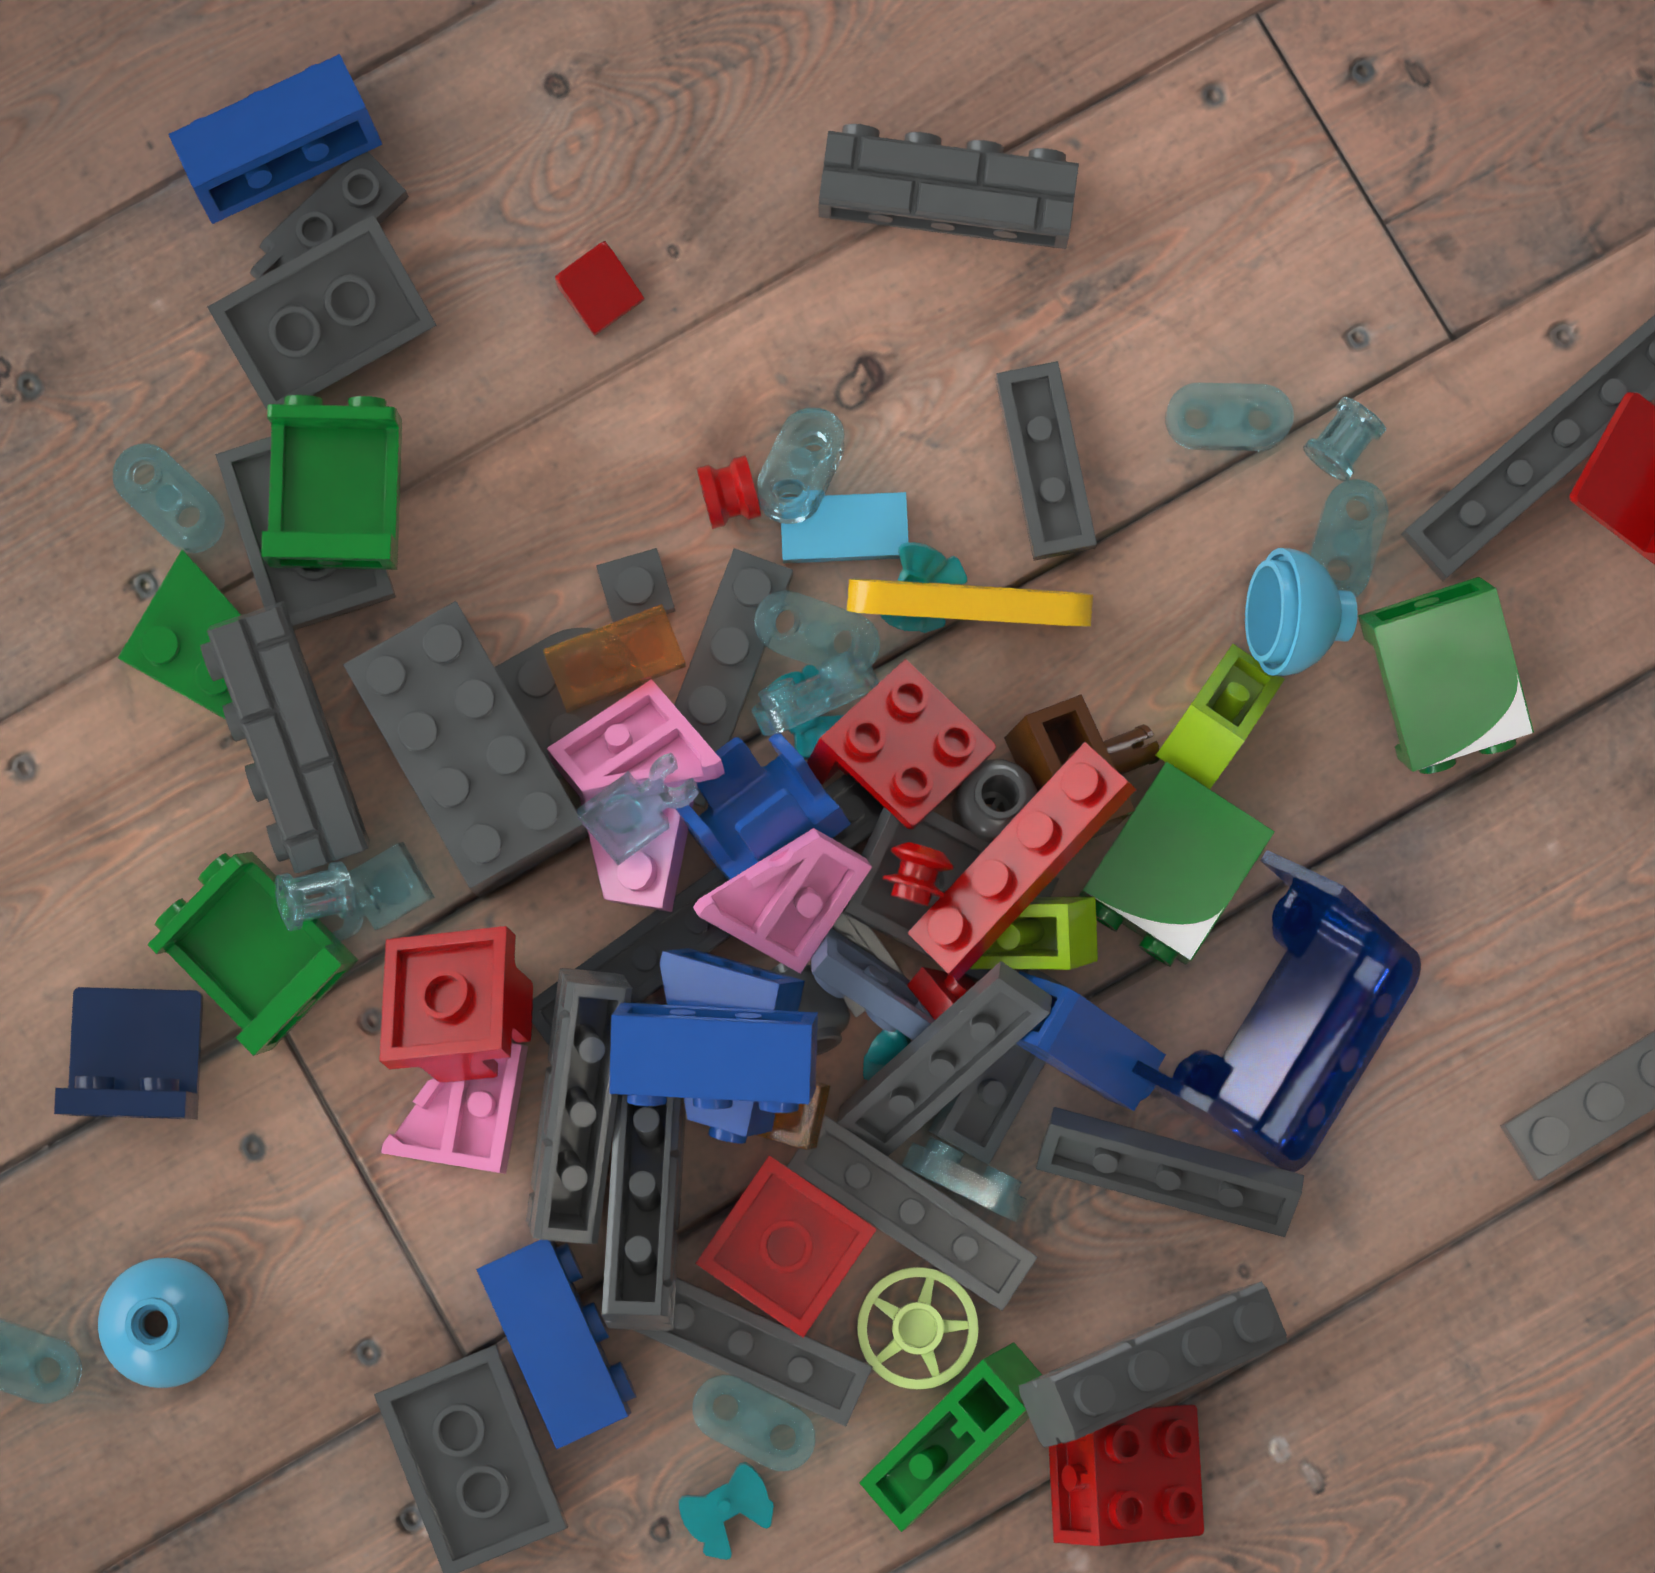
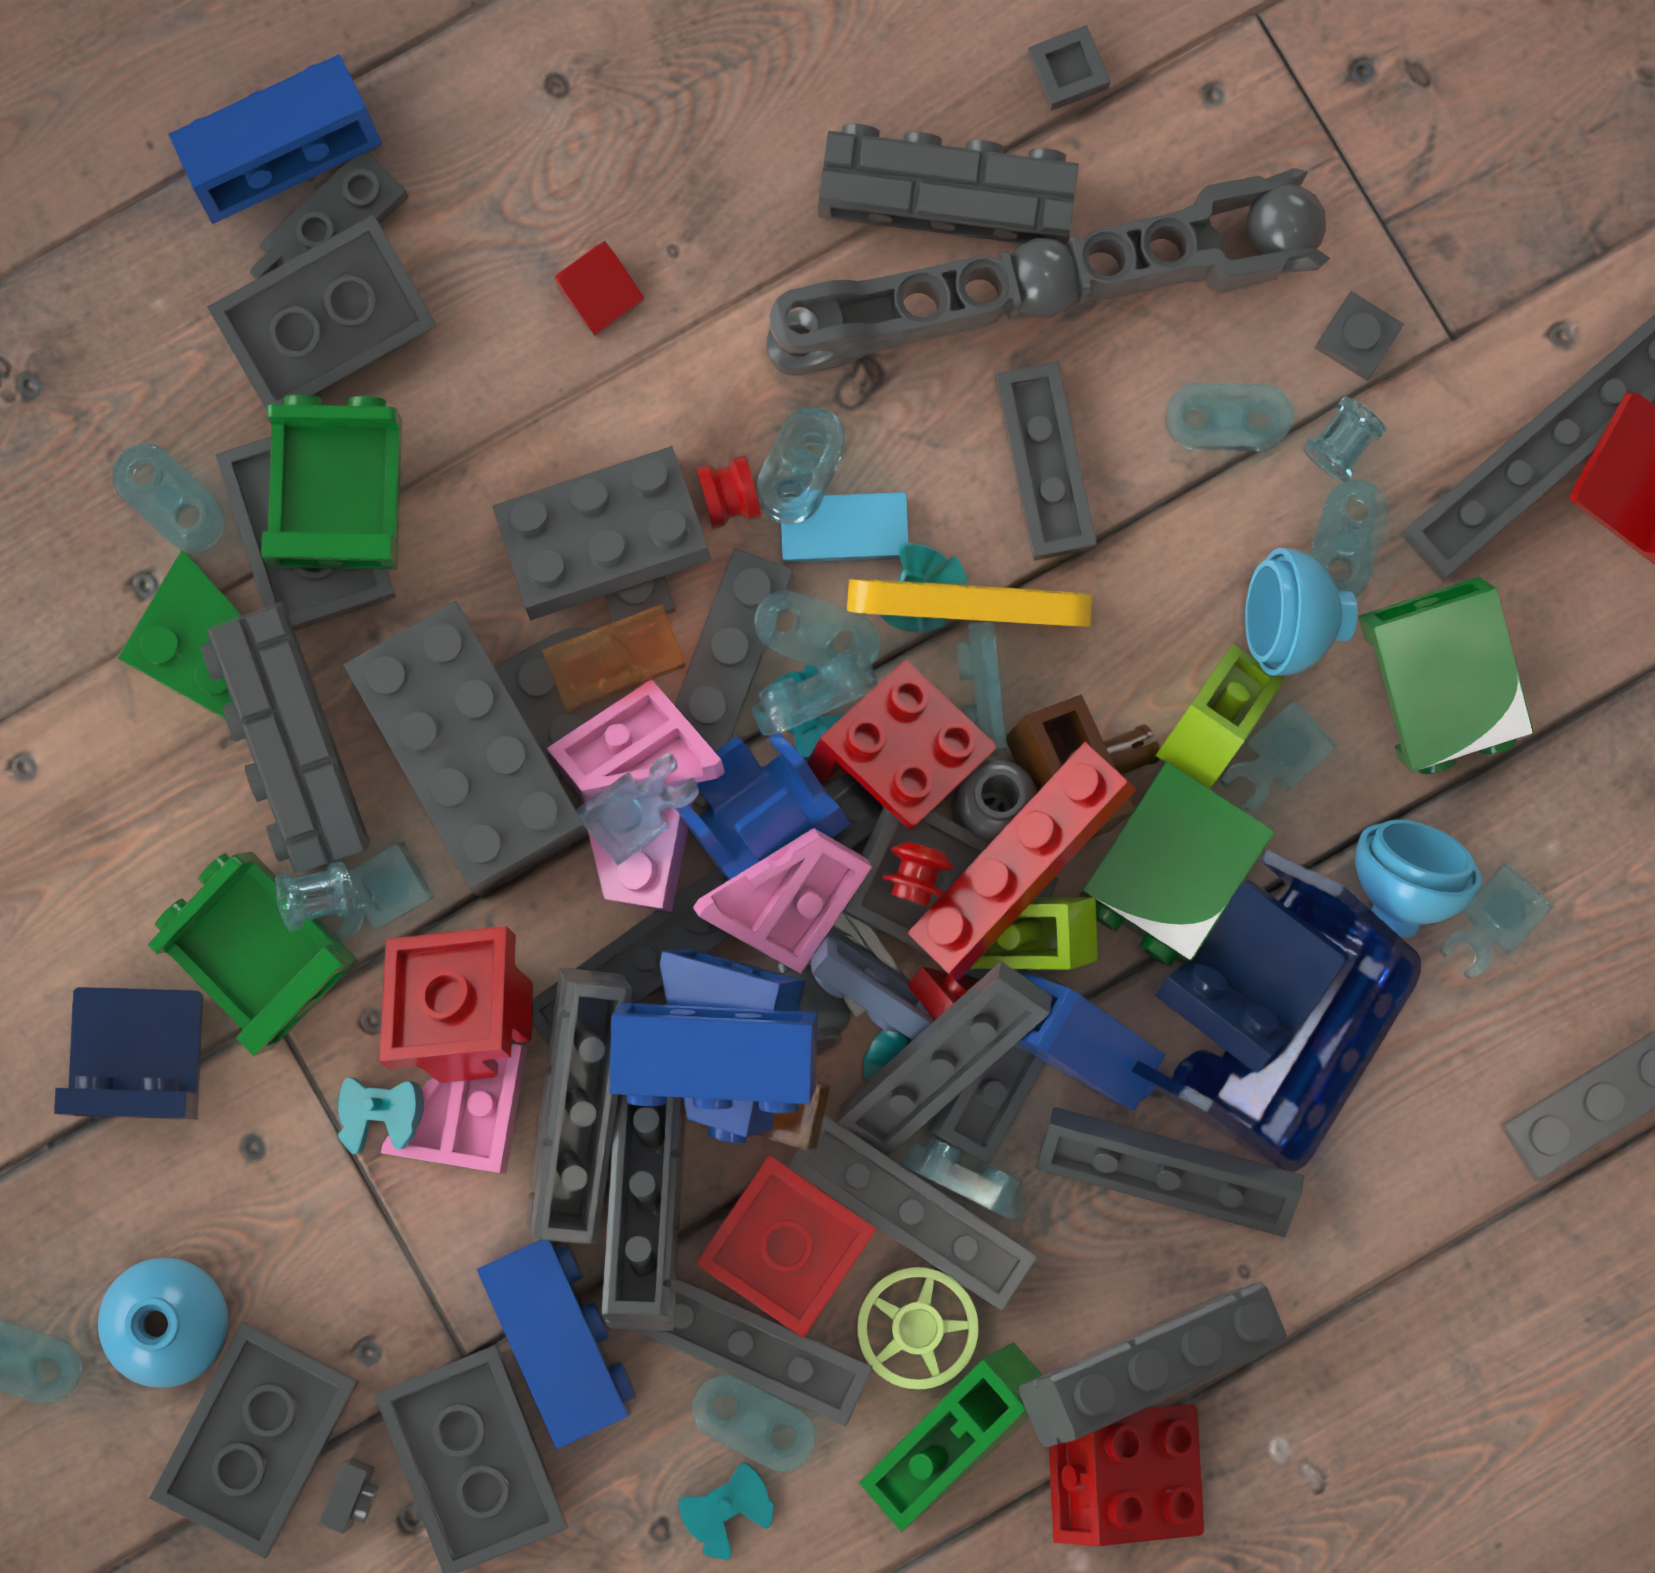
(254, 1439): none -> dark grey plate
(350, 1497): none -> dark grey plate
(398, 1108): none -> teal piece
(601, 533): none -> dark grey plate
(979, 662): none -> clear light blue plate
(1047, 276): none -> dark grey piece
(1068, 68): none -> dark grey plate
(1254, 978): none -> dark blue bracket
(1285, 751): none -> clear light blue plate
(1359, 335): none -> dark grey plate
(1414, 874): none -> medium azure piece
(1501, 915): none -> clear light blue plate

